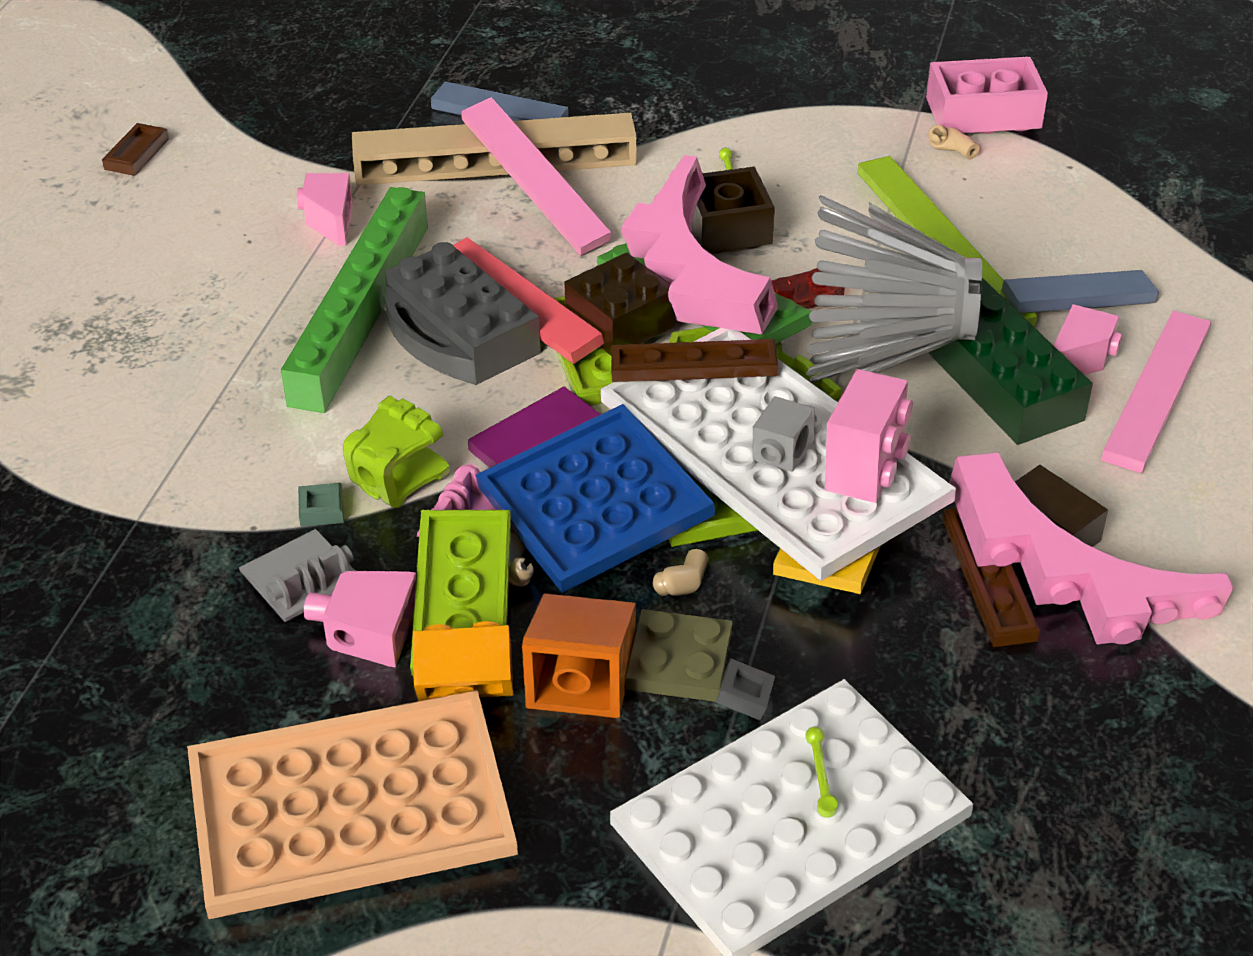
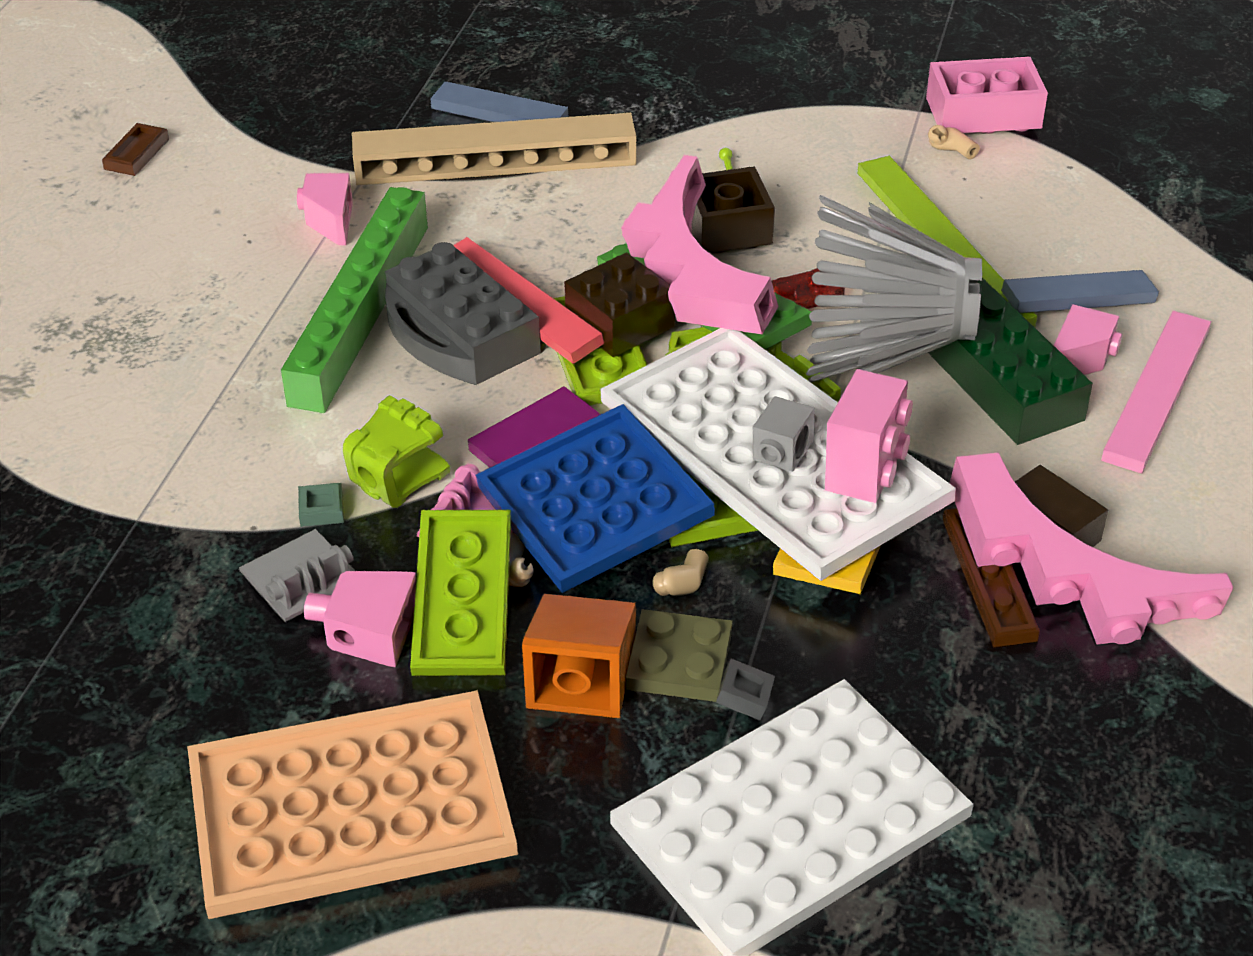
(462, 661): light orange brick -> none
(536, 176): bright pink tile -> none
(694, 360): reddish brown tile -> none
(827, 804): lime hinge -> none

